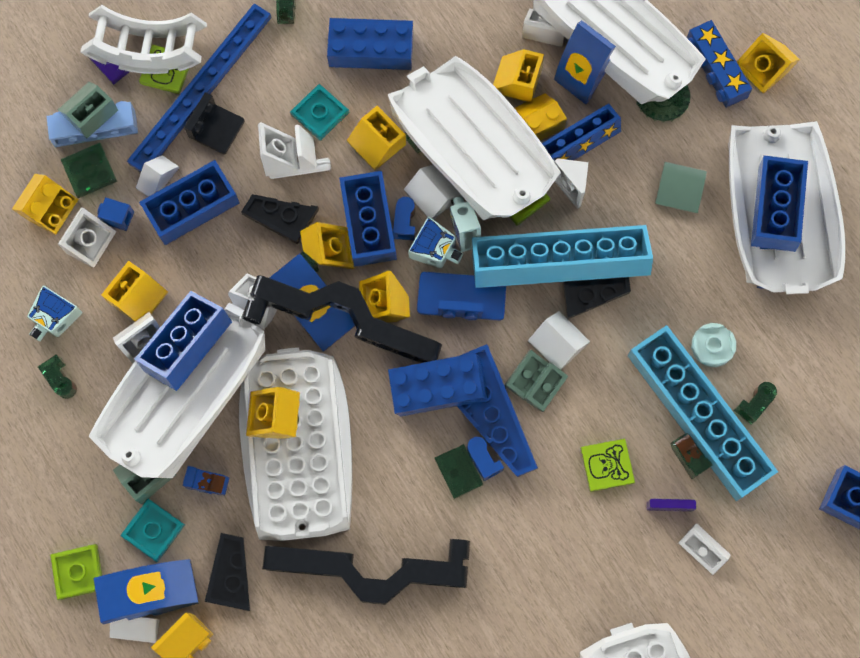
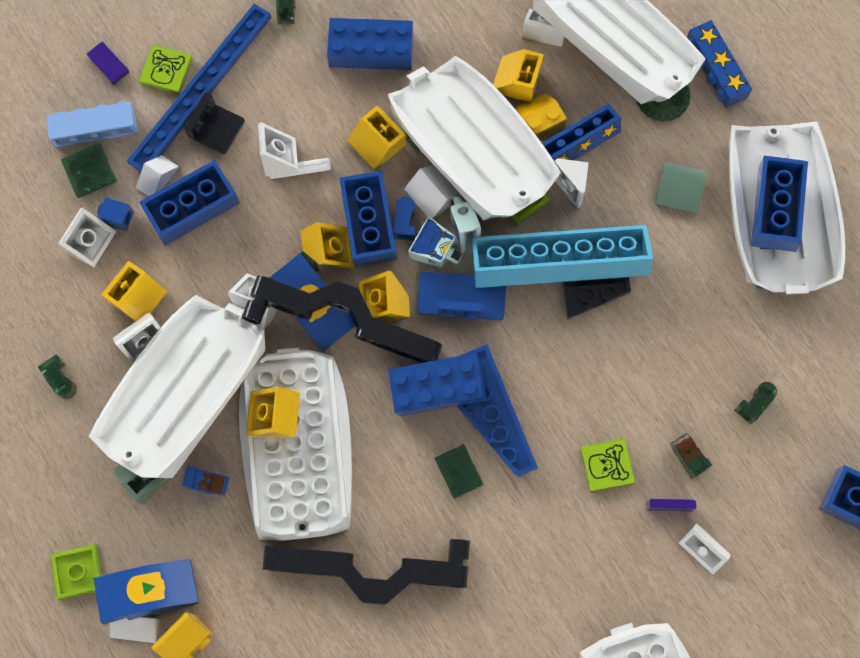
(45, 203): yellow slope -> none
(51, 314): torso -> none
(88, 109): sand green slope -> none
(144, 62): white fence -> none
(152, 530): teal tile -> none
(183, 340): blue brick -> none
(229, 576): black wing -> none
(280, 216): black wing -> none
(305, 149): white slope -> none
(319, 112): teal tile -> none
(482, 460): blue leg -> none
(536, 380): sand green slope -> none
(558, 340): white slope -> none
(584, 62): blue slope -> none
(702, 413): medium azure brick -> none
(713, 345): light aqua tile -> none
(766, 62): yellow slope -> none

